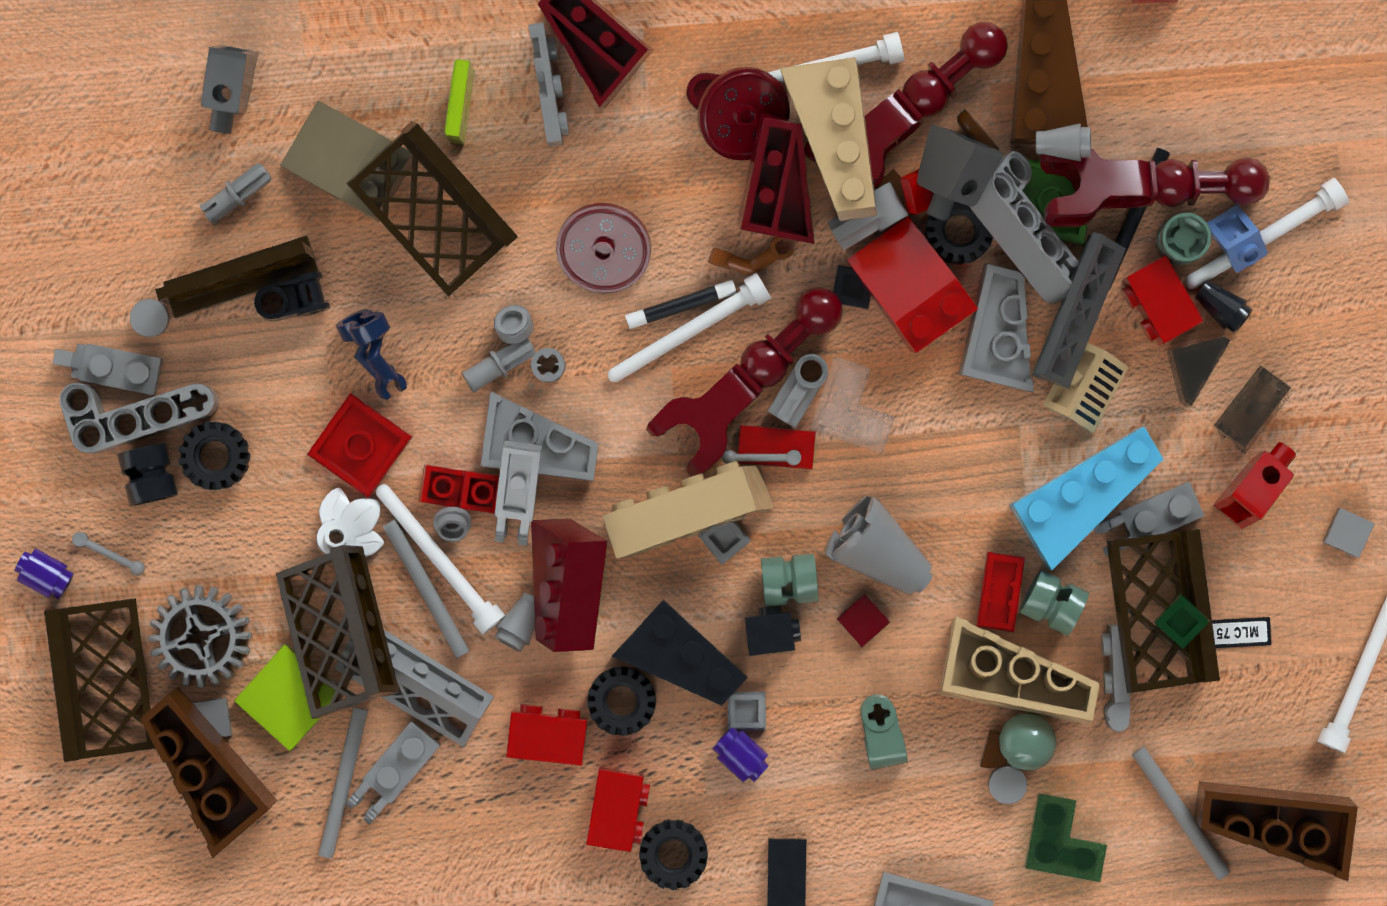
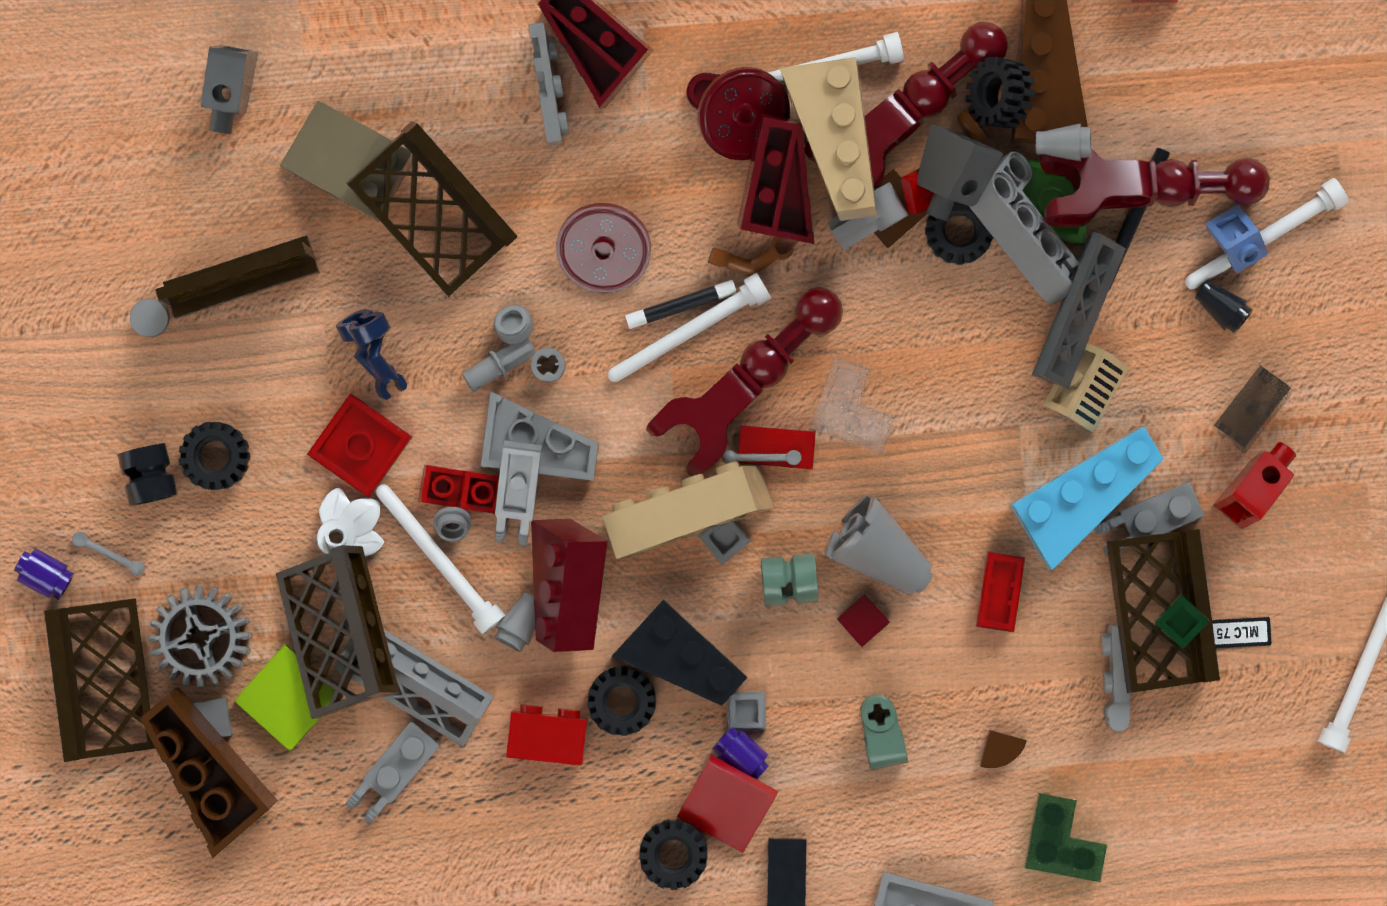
(112, 367): light grey hinge -> none
(142, 411): light grey beam -> none
(236, 193): light grey axle -> none
(295, 297): black piece -> none
(343, 782): light grey bar -> none
(426, 588): light grey bar -> none
(459, 101): lime tile -> none
(616, 809): red brick -> none
(727, 803): none -> red tile
(771, 631): black brick -> none
(797, 393): light grey piece -> none
(850, 288): black tile -> none
(911, 285): red slope -> none
(997, 333): light grey wing -> none
(1003, 675): tan wedge -> none
(1007, 784): light grey tile -> none
(1014, 93): none -> black tyre
(1027, 741): sand green hair -> none
(1054, 602): sand green wheel -> none
(1161, 301): red brick -> none
(1181, 813): light grey bar -> none
(1183, 238): sand green wheel -> none
(1193, 366): clear smoke slope -> none
(1284, 823): reddish brown wedge -> none
(1348, 532): light grey tile -> none

